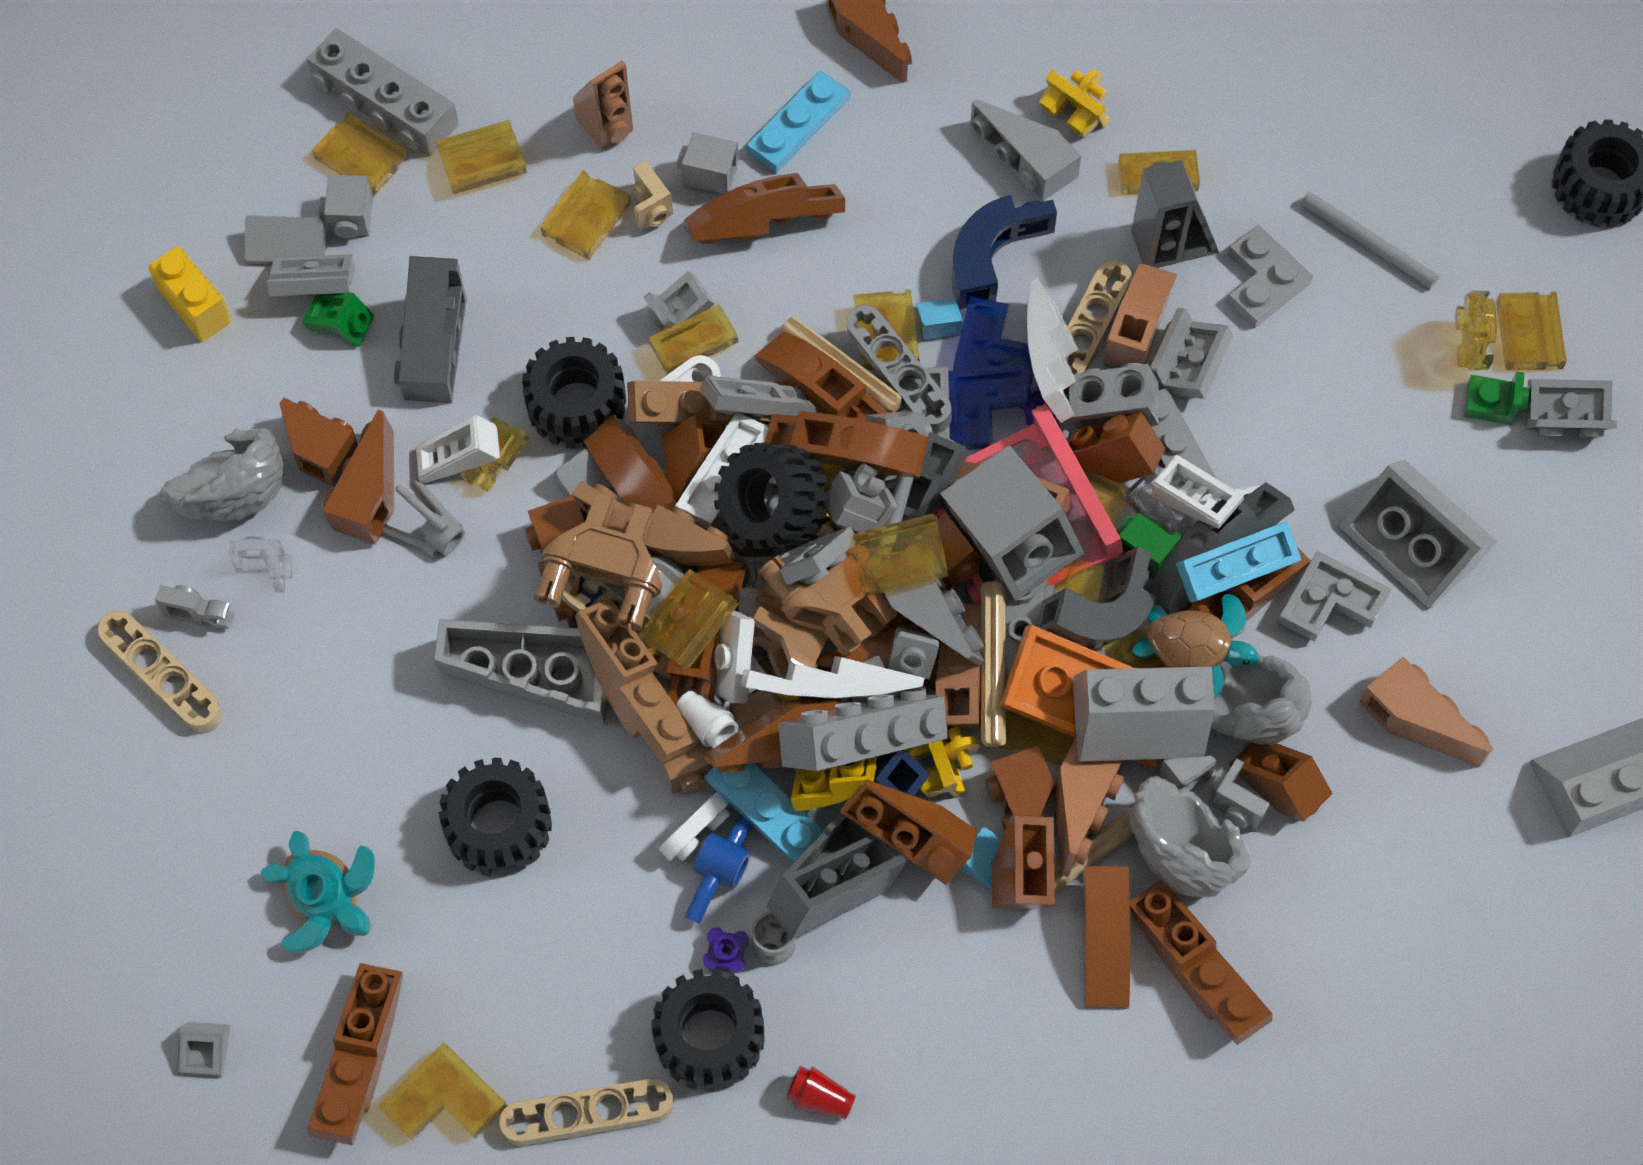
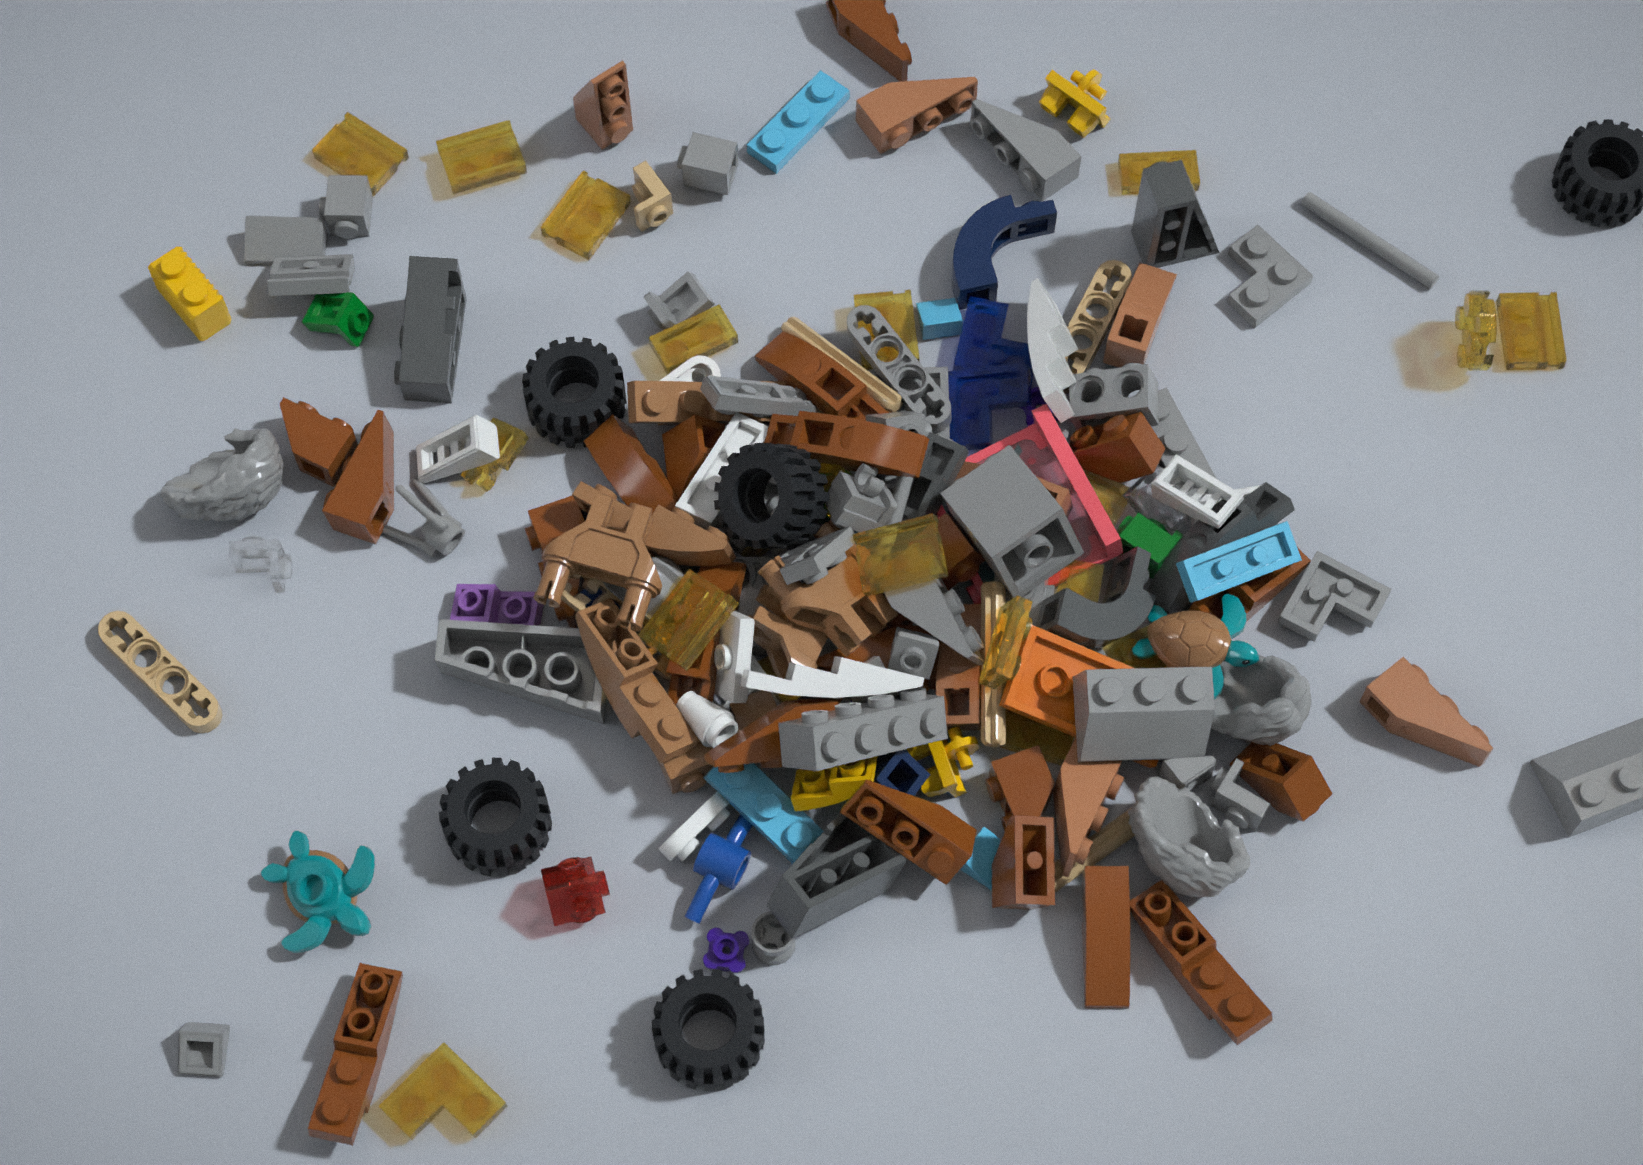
(188, 606): light grey plate -> none
(382, 92): light grey brick -> none
(491, 605): none -> medium lavender slope
(575, 890): none -> clear red brick
(580, 468): light grey slope -> none
(586, 1104): tan beam -> none
(747, 209): dark orange slope -> none
(819, 1093): red cone -> none
(909, 107): none -> nougat slope
(1009, 631): none -> clear yellow plate
(1189, 355): light grey bracket -> none
(1416, 533): light grey slope -> none
(1496, 398): green bracket -> none
(1570, 405): light grey bracket -> none

